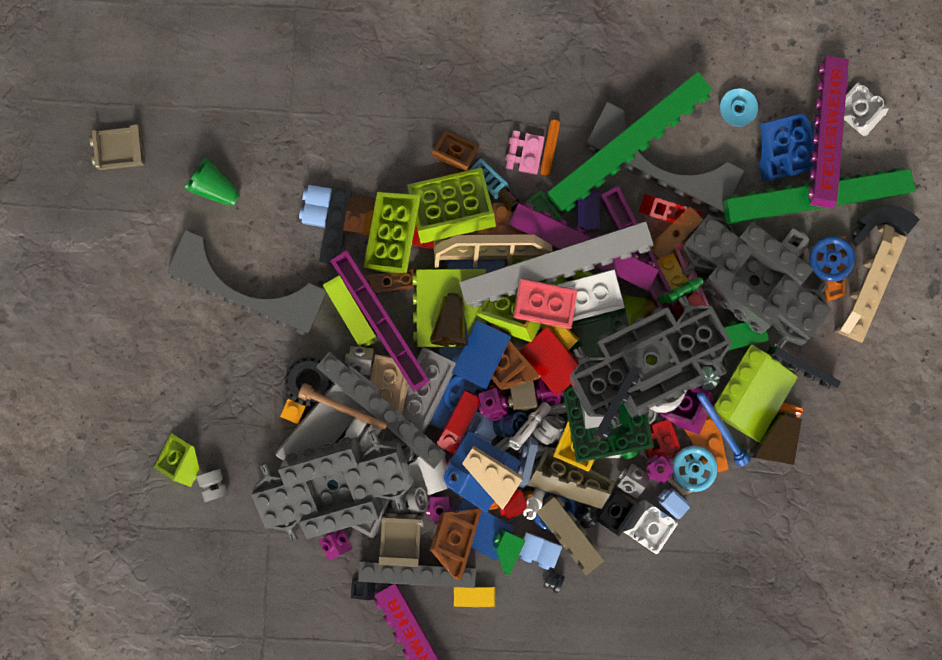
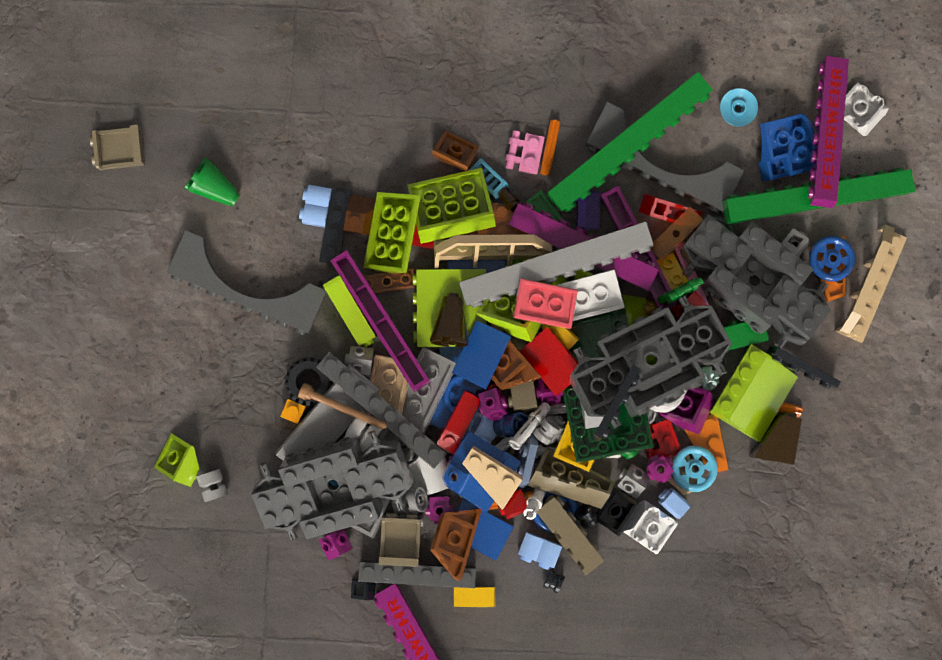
(507, 549): green slope -> none
(741, 456): blue piece -> none
(893, 216): black arch -> none

